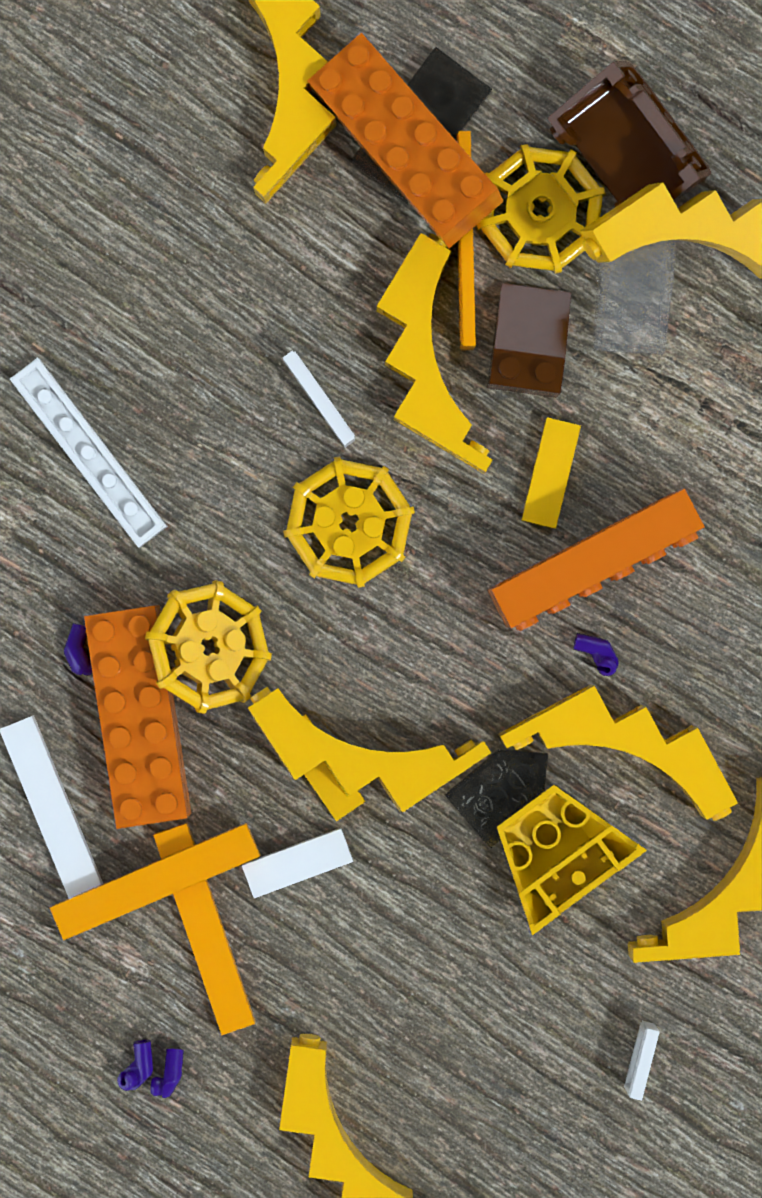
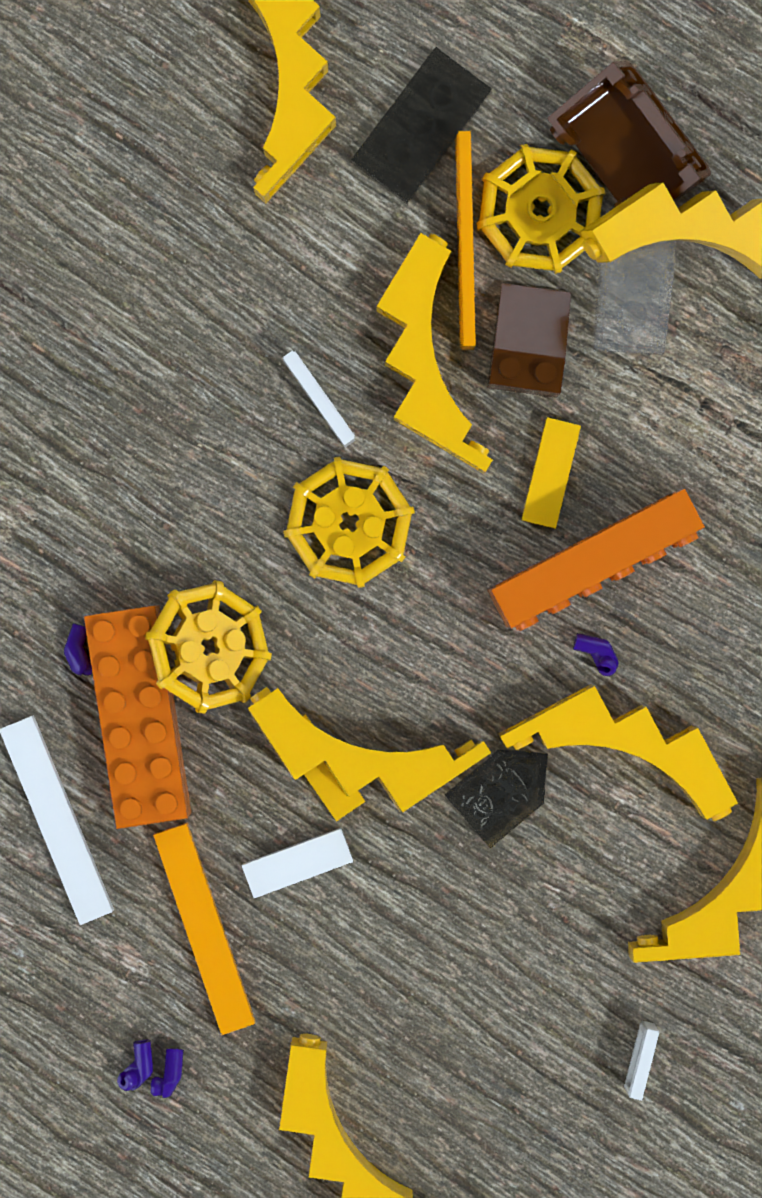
(88, 452): white tile -> none
(155, 881): light orange tile -> none
(405, 140): orange brick -> none
(561, 854): yellow wedge -> none

